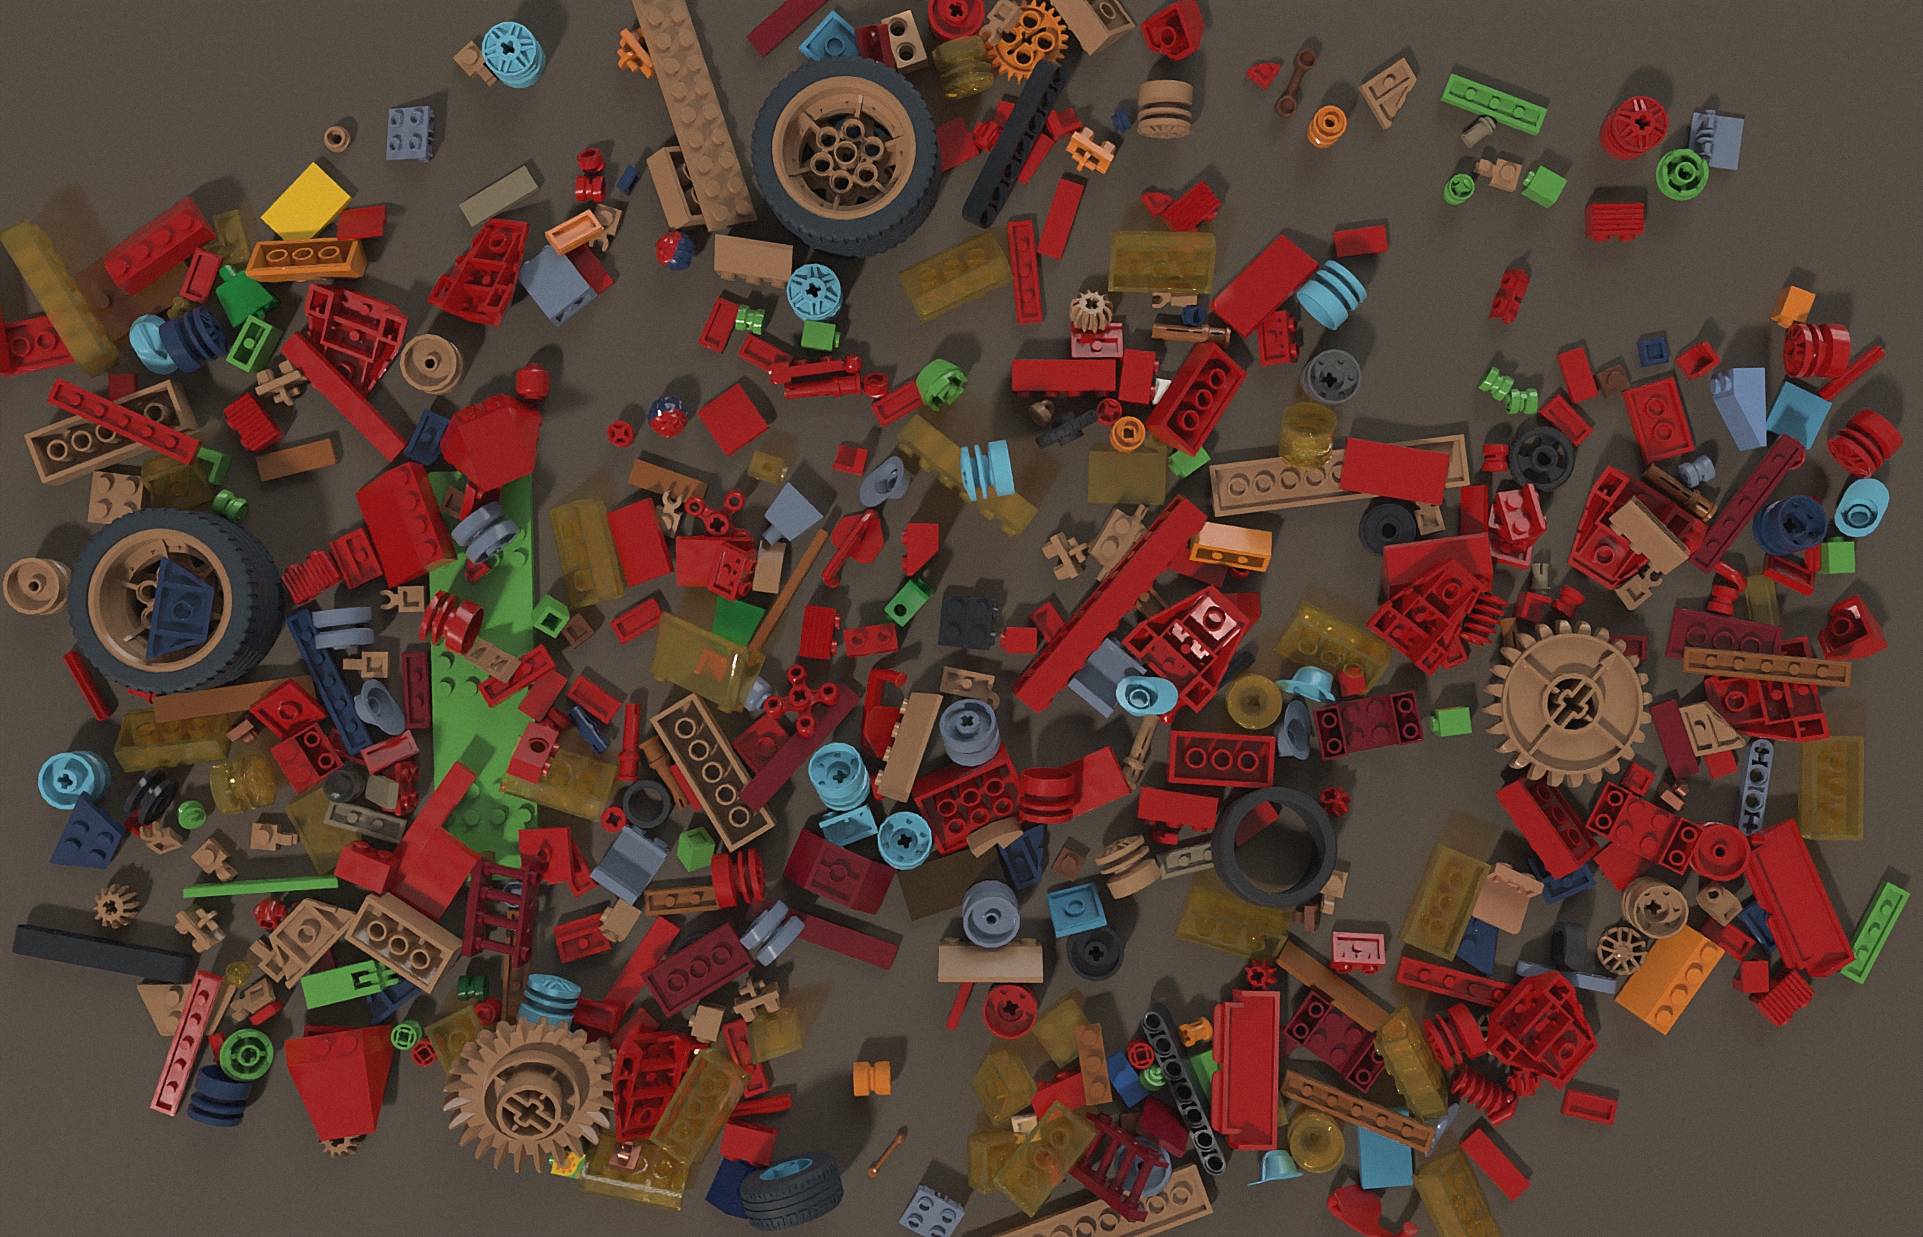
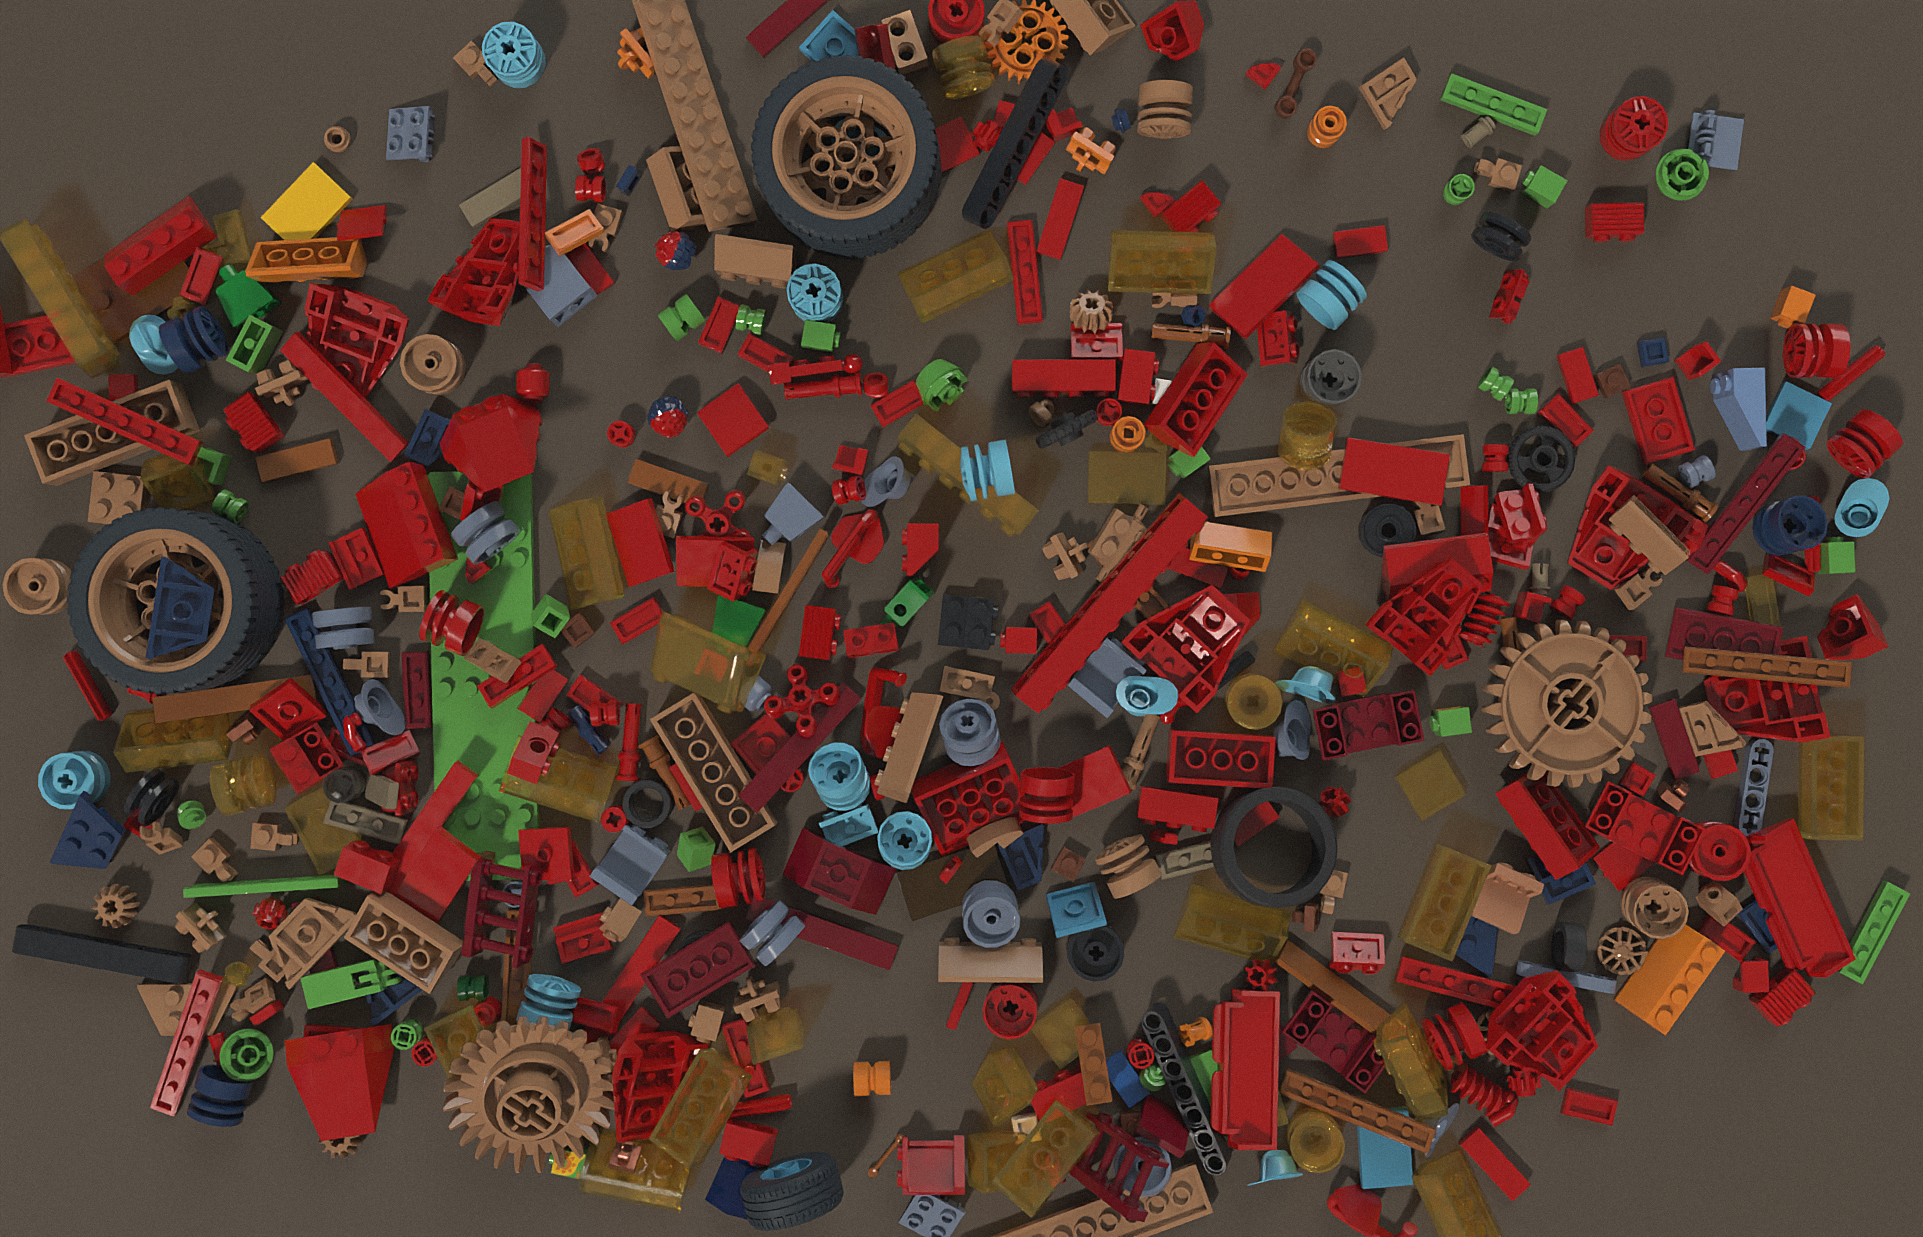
(351, 733): none -> red arm
(532, 214): none -> red tile
(605, 713): none -> red wheel
(681, 317): none -> bright green wheel
(793, 783): none -> red wheel
(848, 490): none -> red wheel
(932, 1167): none -> red panel
(950, 869): none -> red tile
(1430, 785): none -> clear yellow tile
(1501, 236): none -> black wheel

